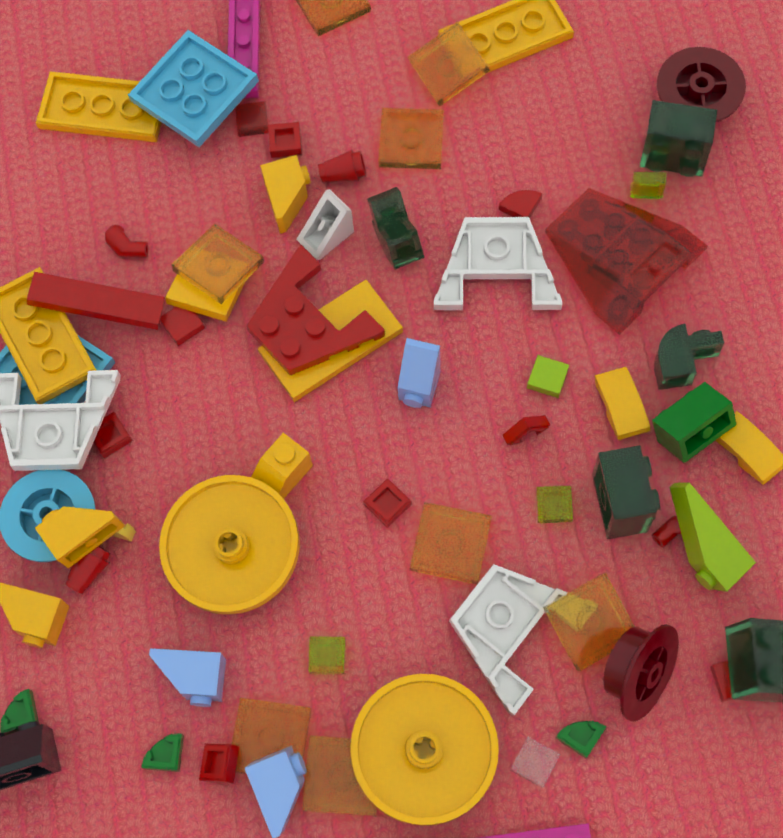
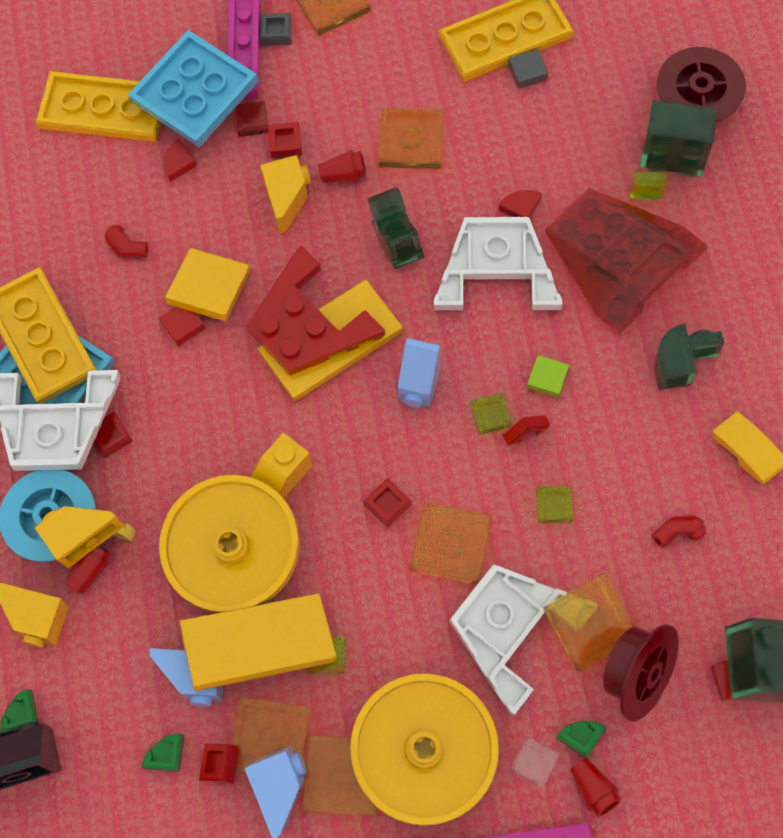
(95, 300): red tile -> none
(177, 160): none -> red tile
(217, 263): clear yellow tile -> none
(257, 641): none -> yellow tile
(276, 29): none -> dark grey tile
(327, 226): white slope -> none
(448, 63): clear yellow tile -> none
(490, 414): none -> clear neon green tile
(528, 68): none -> dark grey tile
(596, 789): none -> red cone
(622, 403): yellow slope -> none
(625, 491): clear green brick -> none
(694, 422): green brick -> none
(707, 541): lime slope -> none

